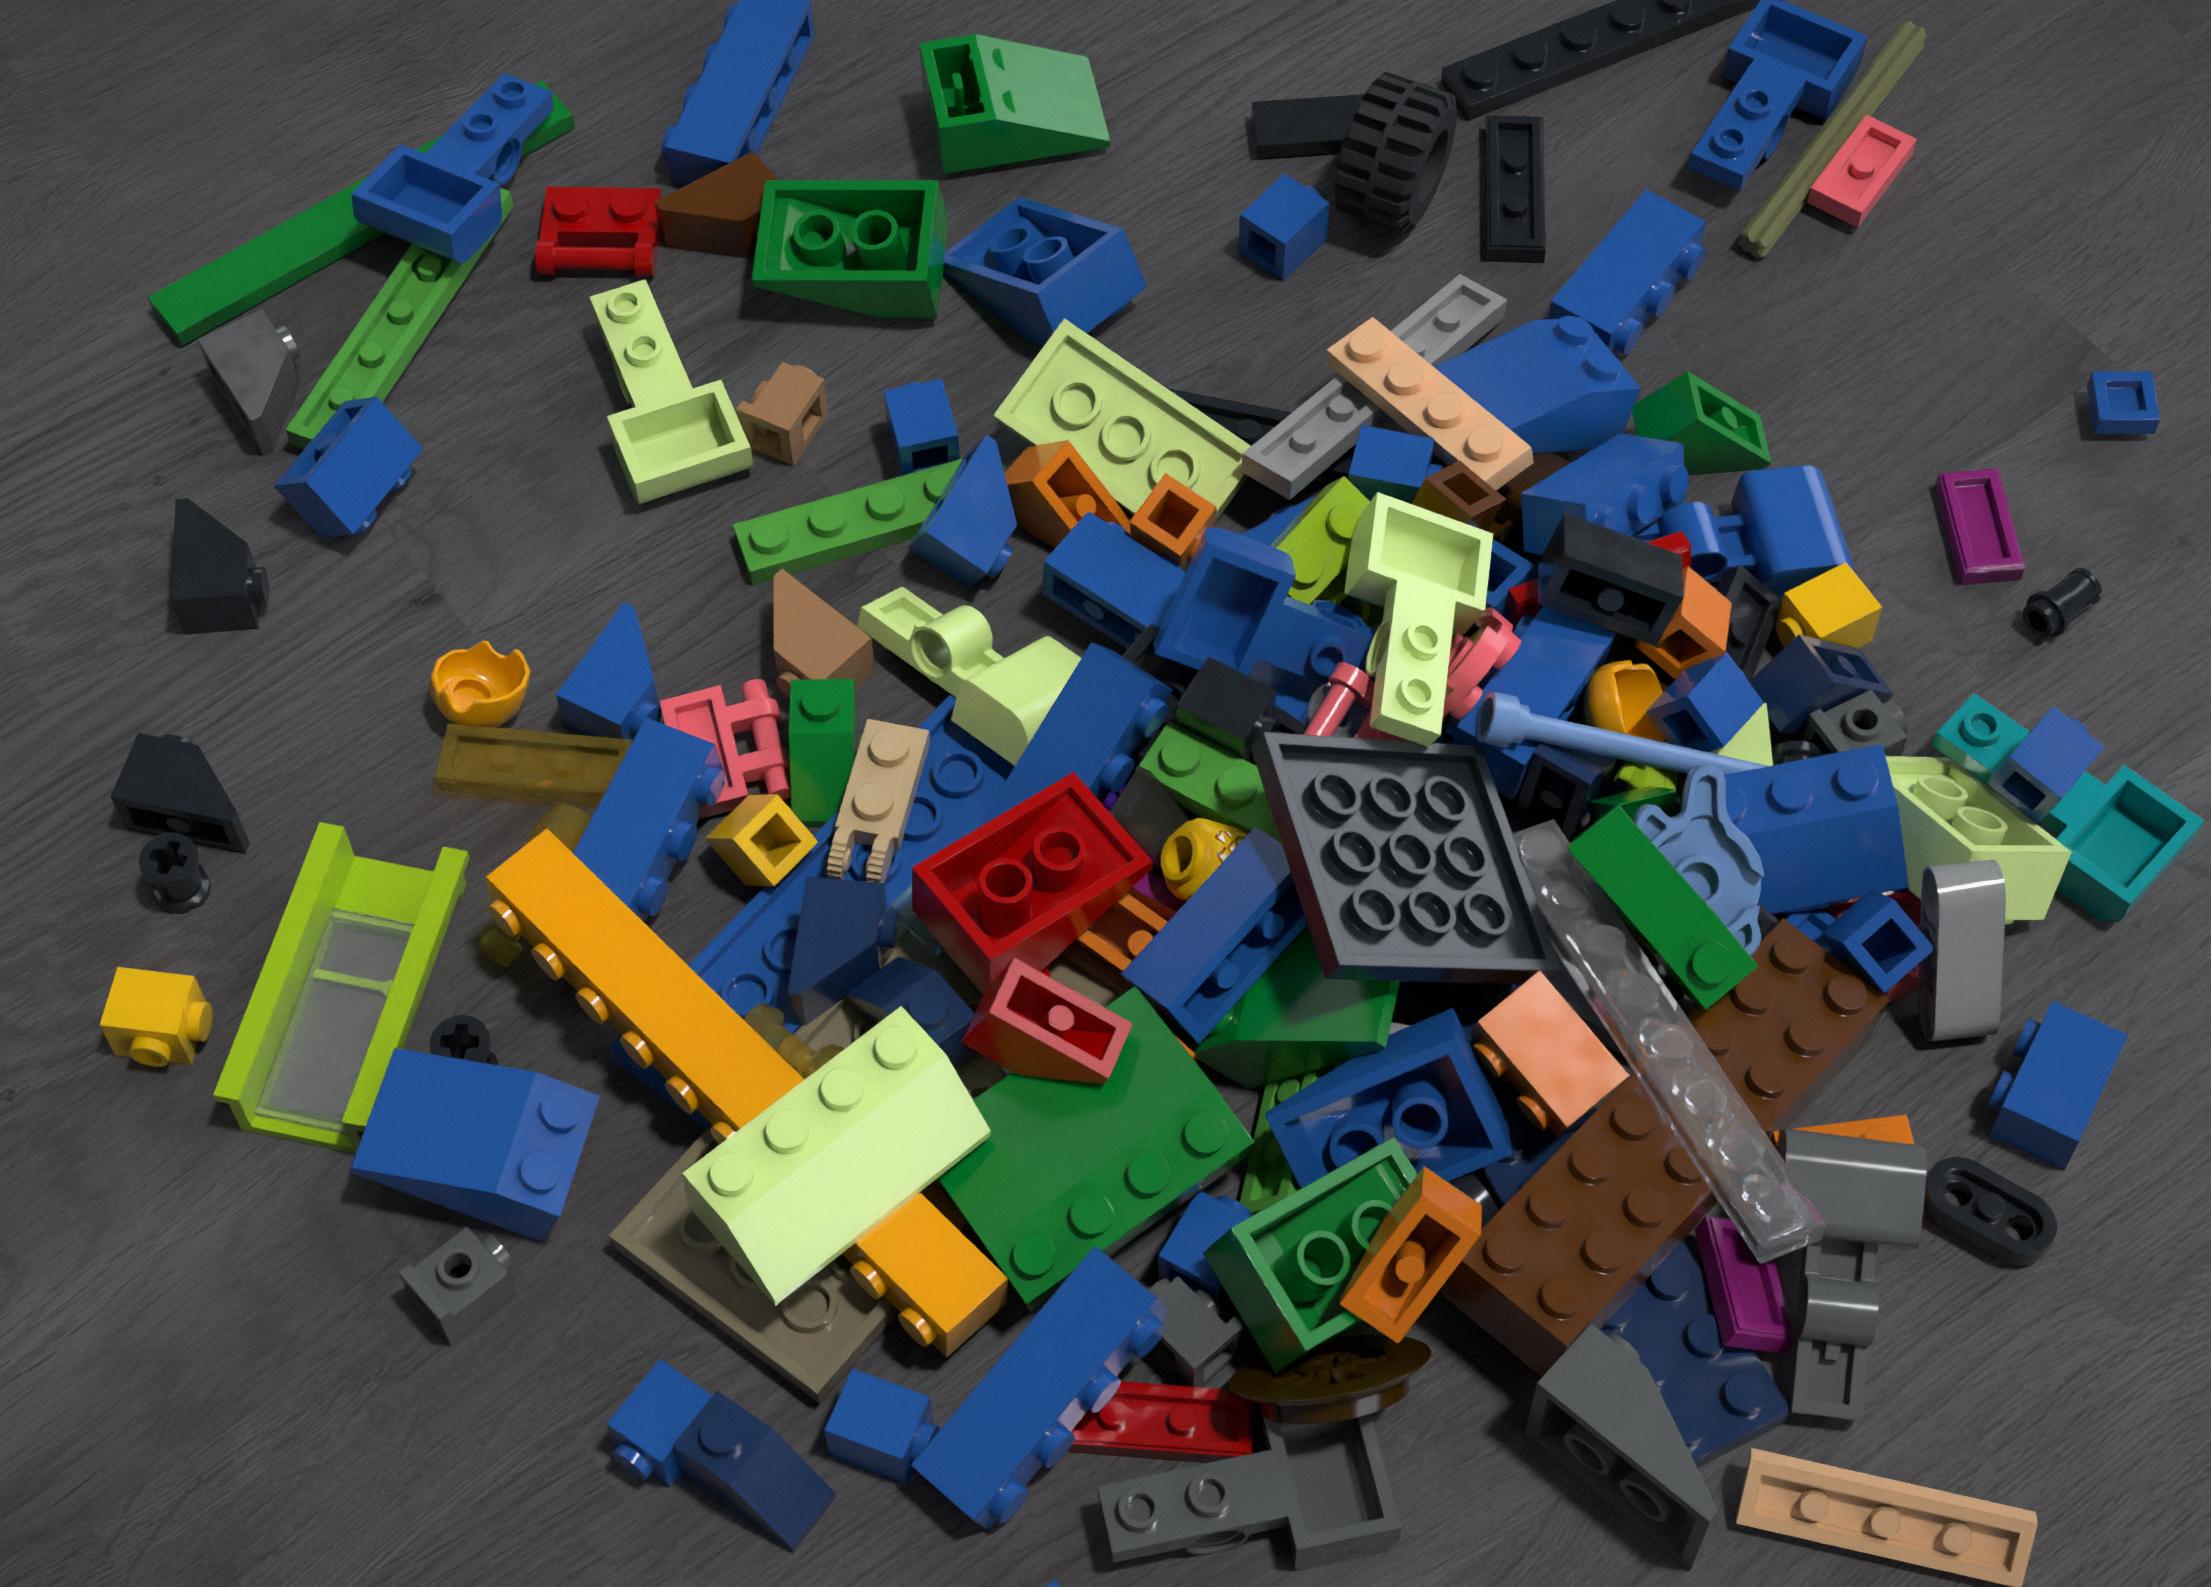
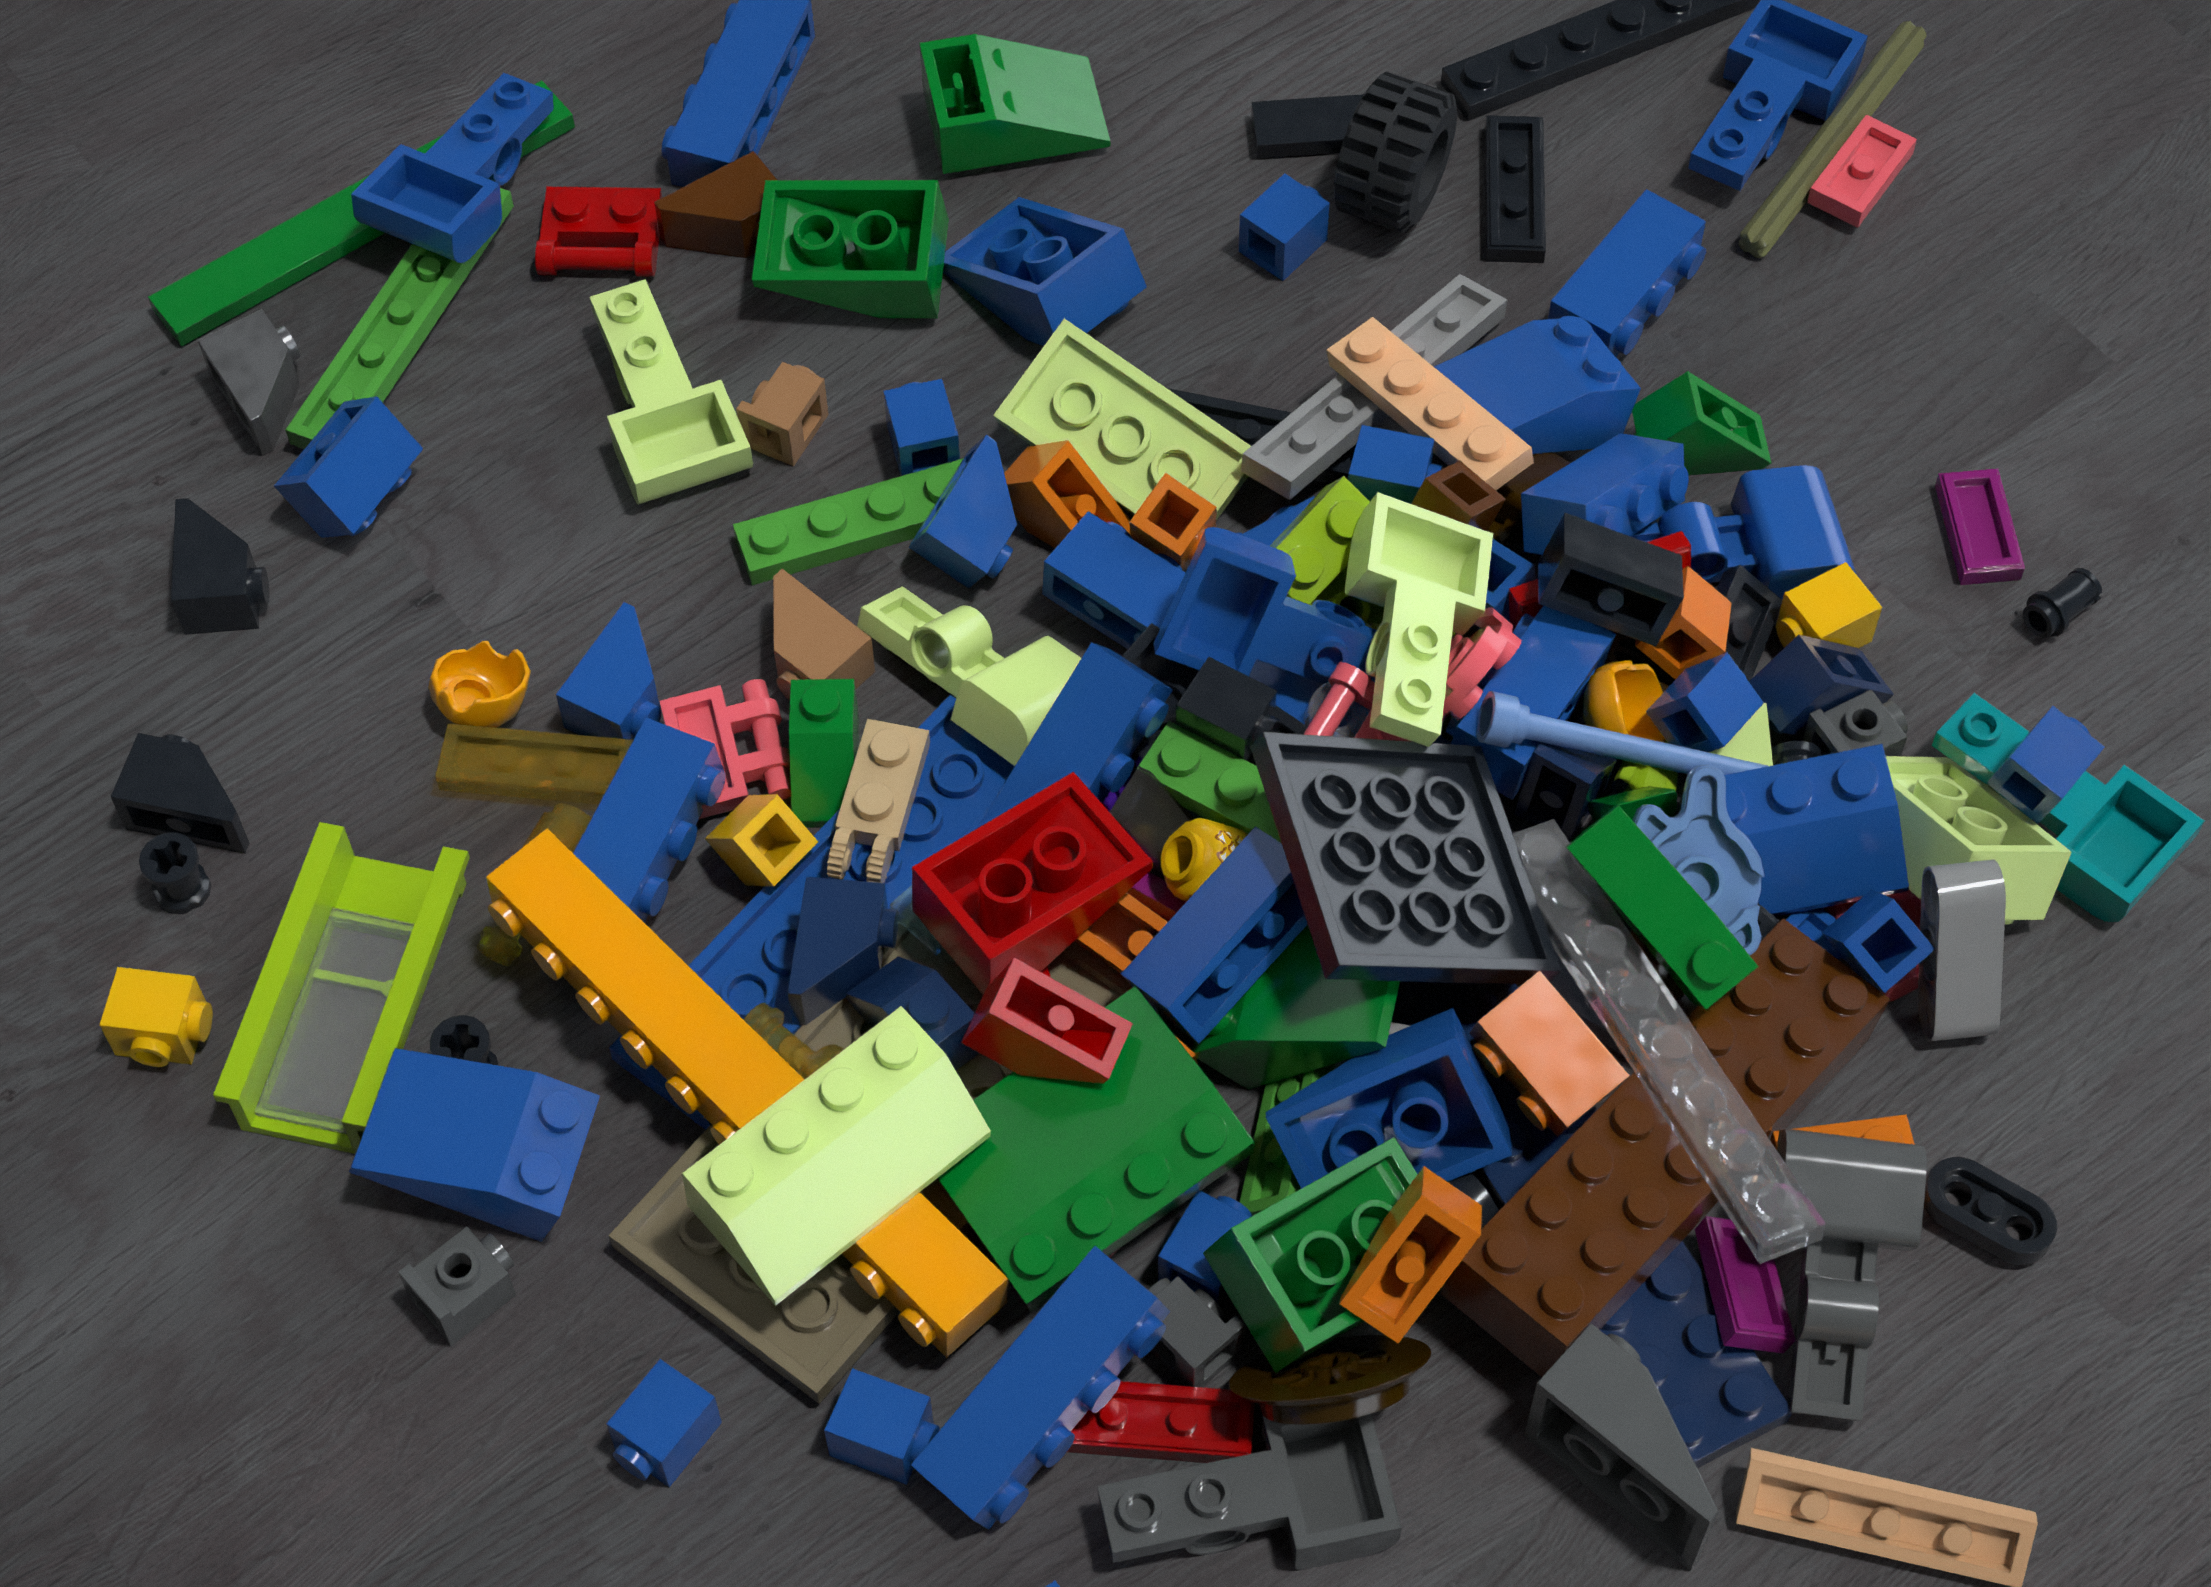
(752, 1471): dark blue slope -> none
(2057, 1084): blue brick -> none
(2123, 402): blue plate -> none

